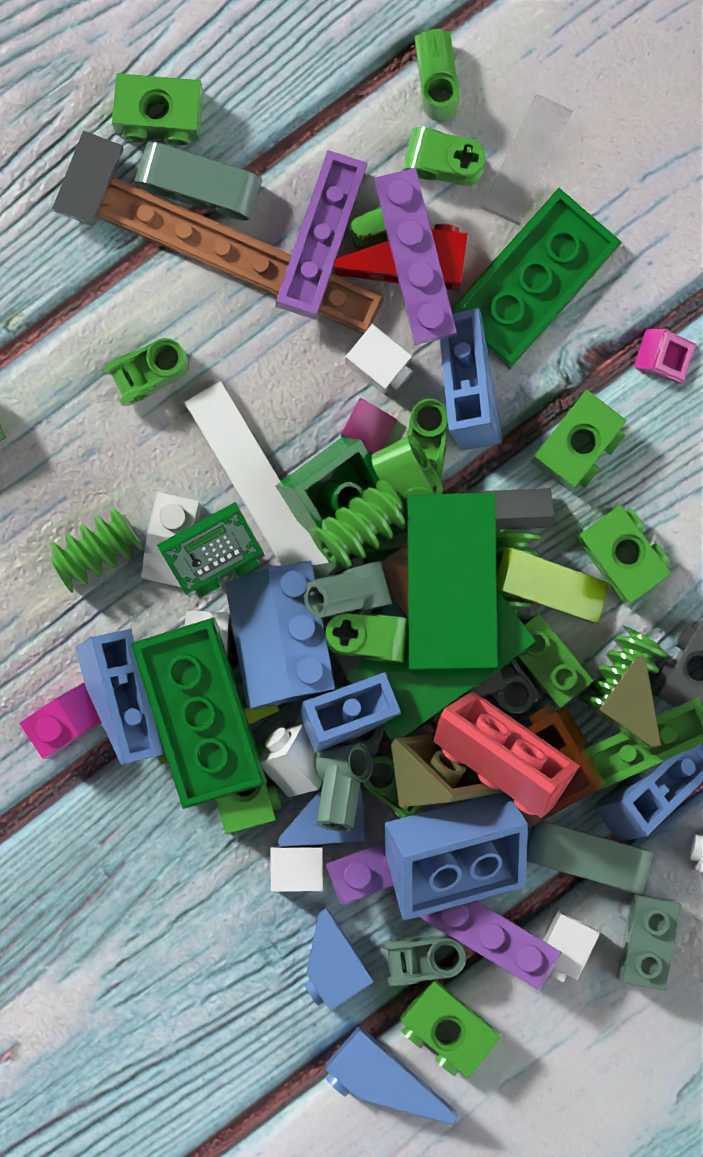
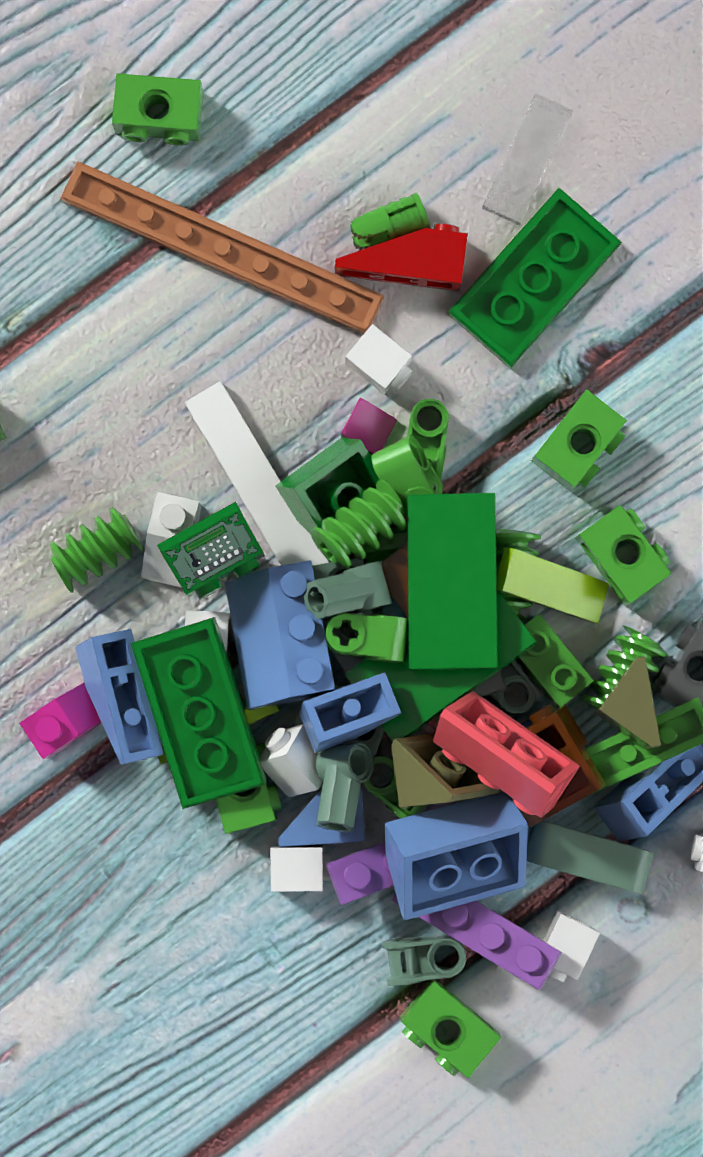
(88, 178): dark grey tile -> none
(144, 370): bright green piece -> none
(198, 181): sand green beam -> none
(321, 235): medium lavender plate -> none
(334, 965): medium blue slope -> none
(381, 1078): medium blue slope -> none
(415, 256): medium lavender plate -> none
(437, 72): bright green piece -> none
(439, 157): bright green piece -> none
(470, 384): medium blue slope -> none
(523, 508): dark grey tile -> none
(648, 941): sand green brick -> none
(664, 355): dark pink slope -> none

